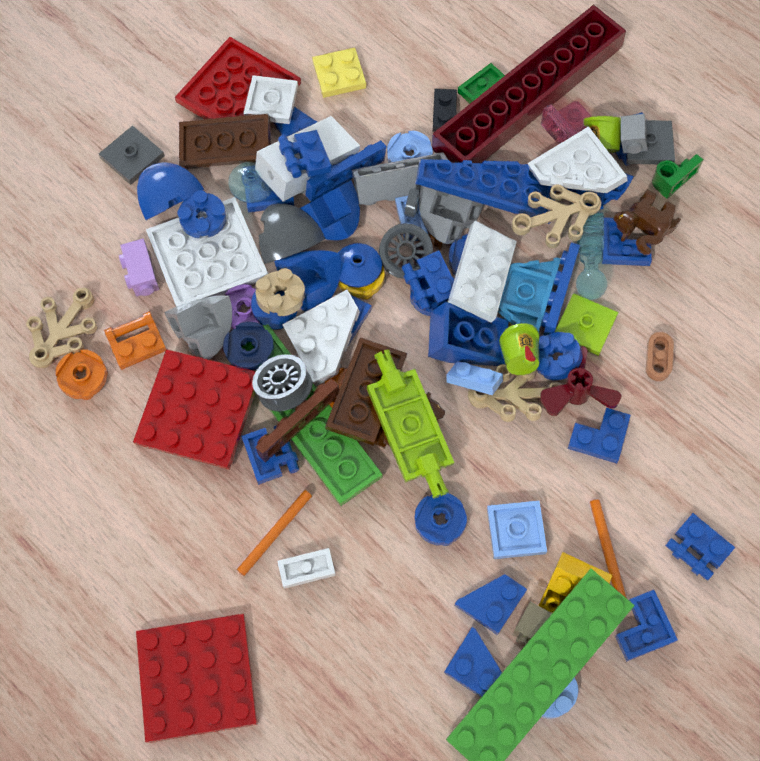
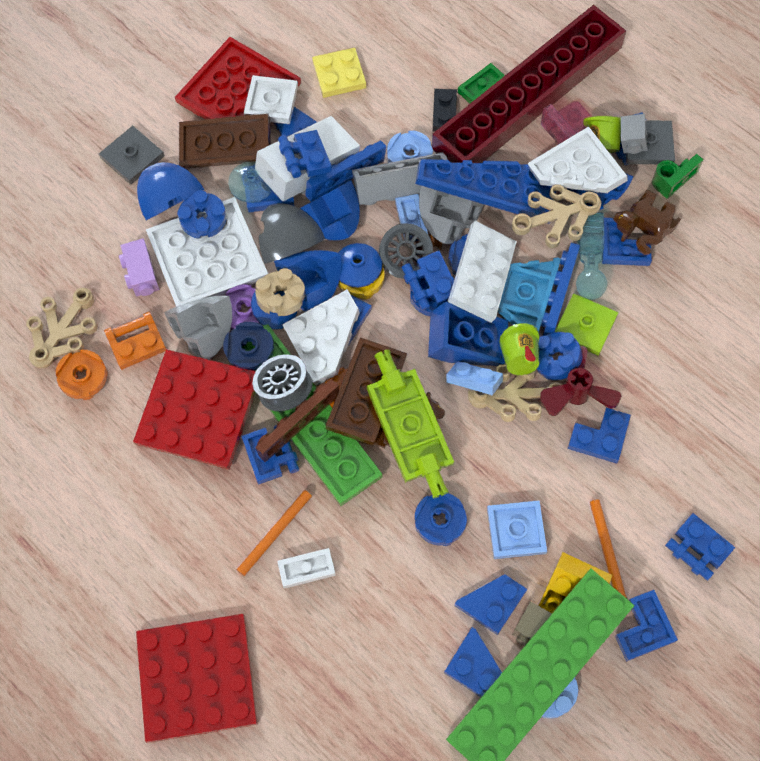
(412, 203): dark grey tile -> none
(659, 358): nougat plate -> none

